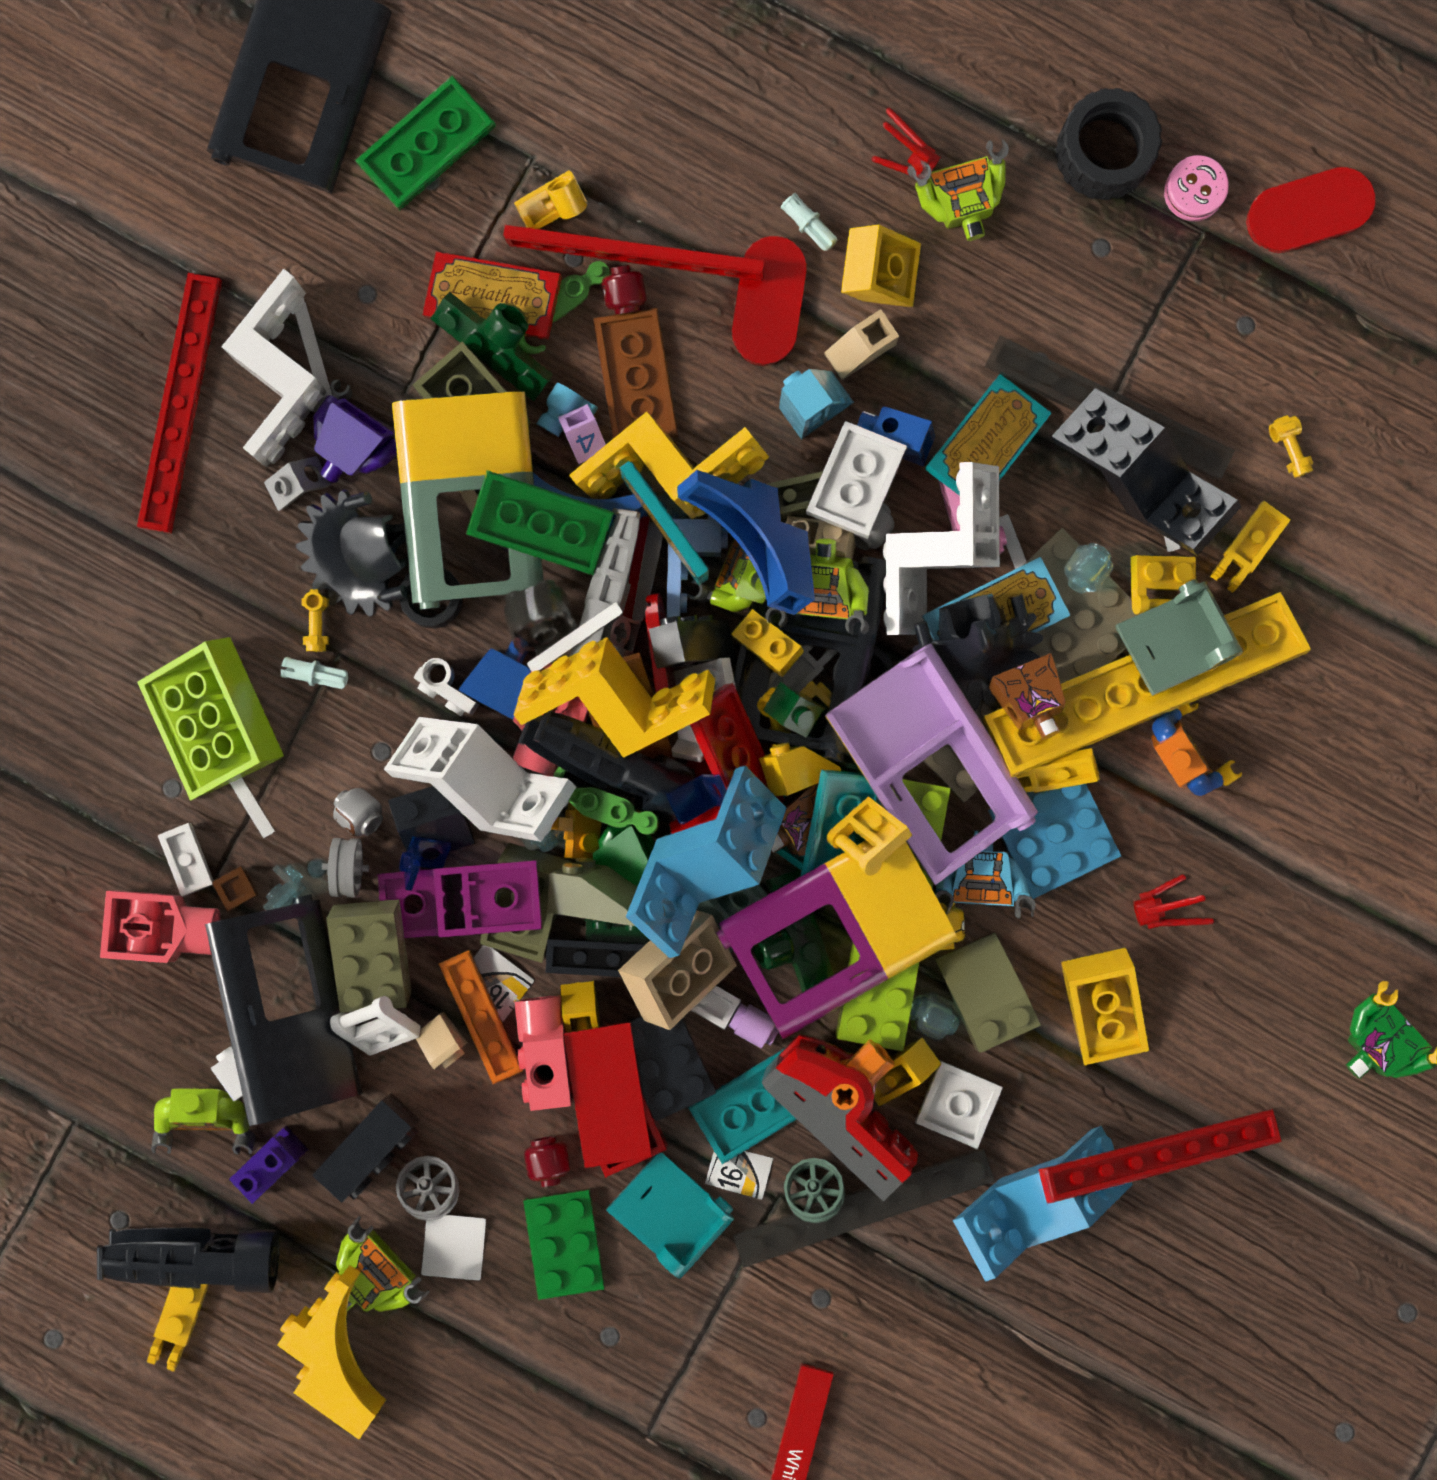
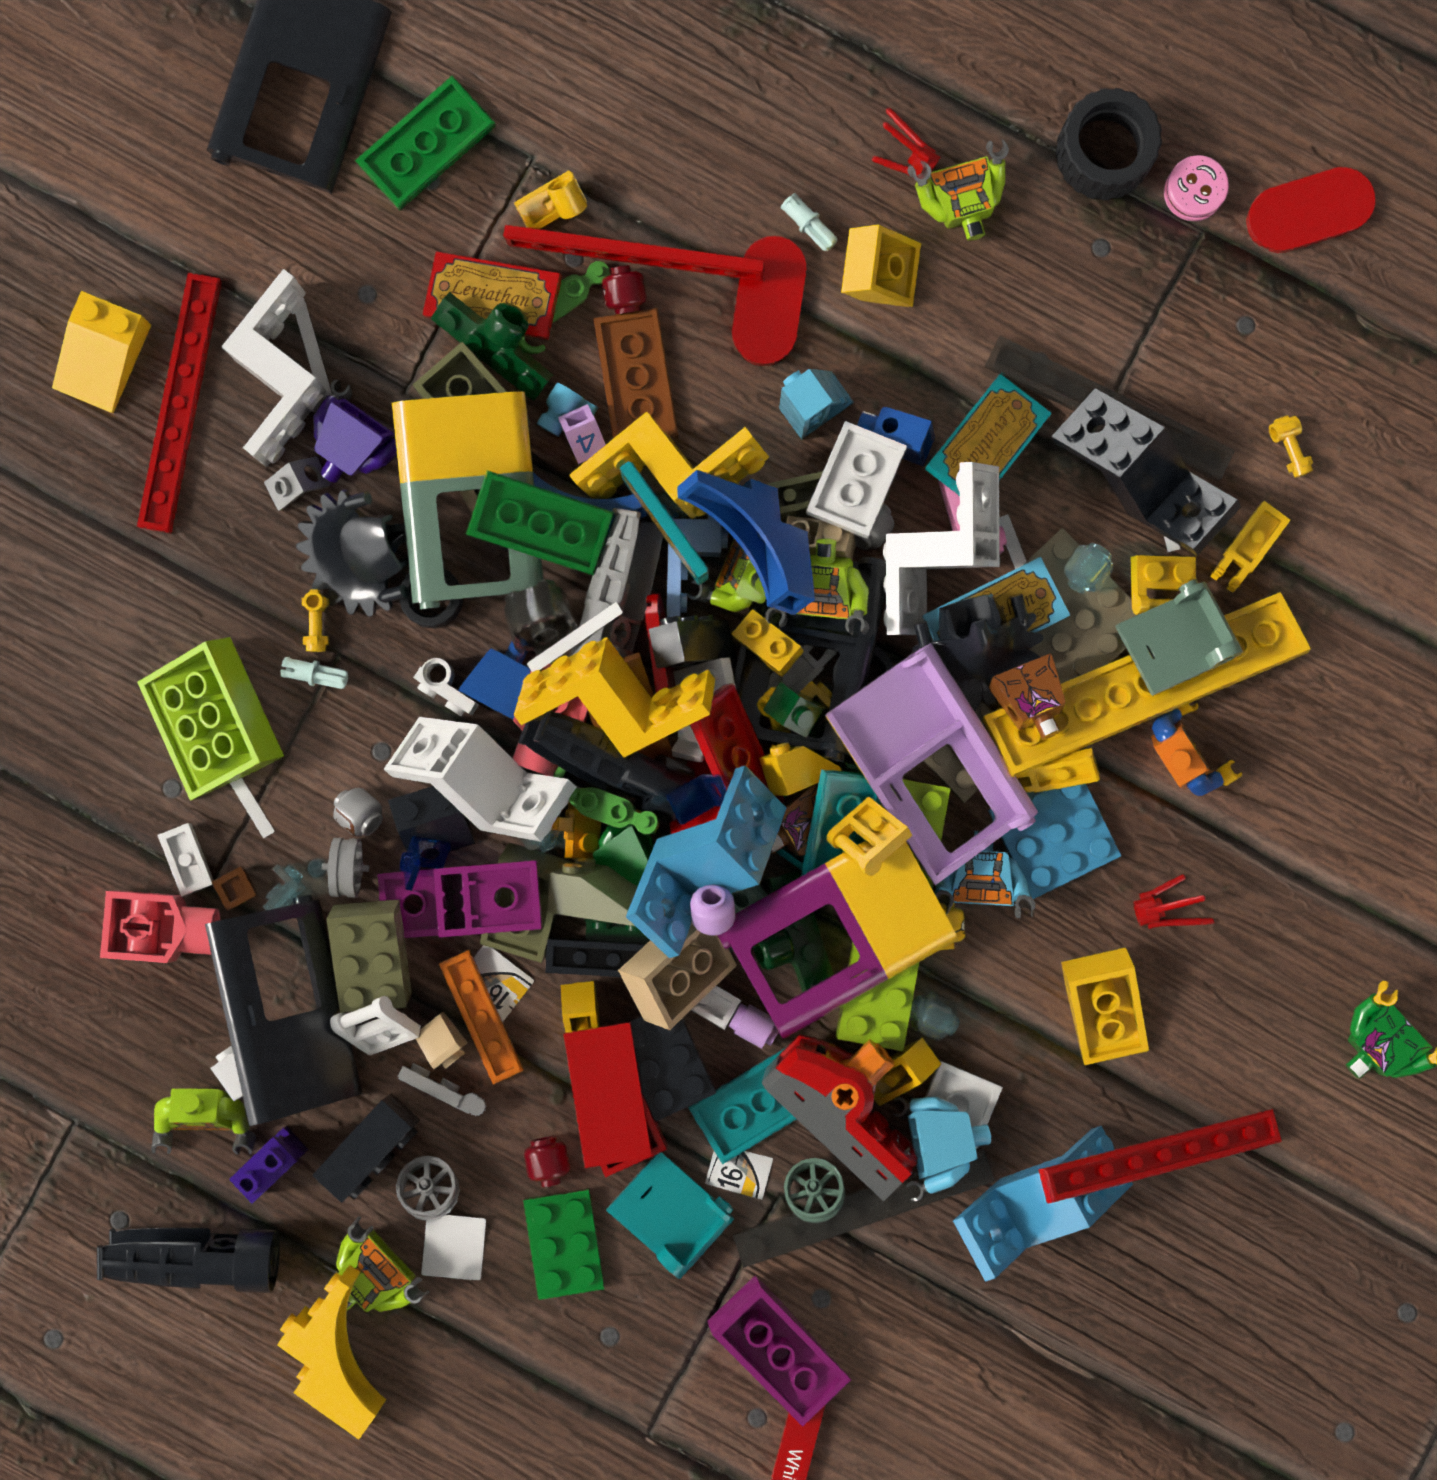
(99, 351): none -> yellow slope
(177, 1323): yellow hinge -> none
(444, 1091): none -> light grey hinge
(541, 1031): coral brick -> none
(636, 566): red sticker -> none
(712, 909): none -> lavender head
(777, 1350): none -> magenta slope
(862, 344): tan slope -> none
(941, 1142): none -> medium azure torso
(987, 993): olive slope -> none

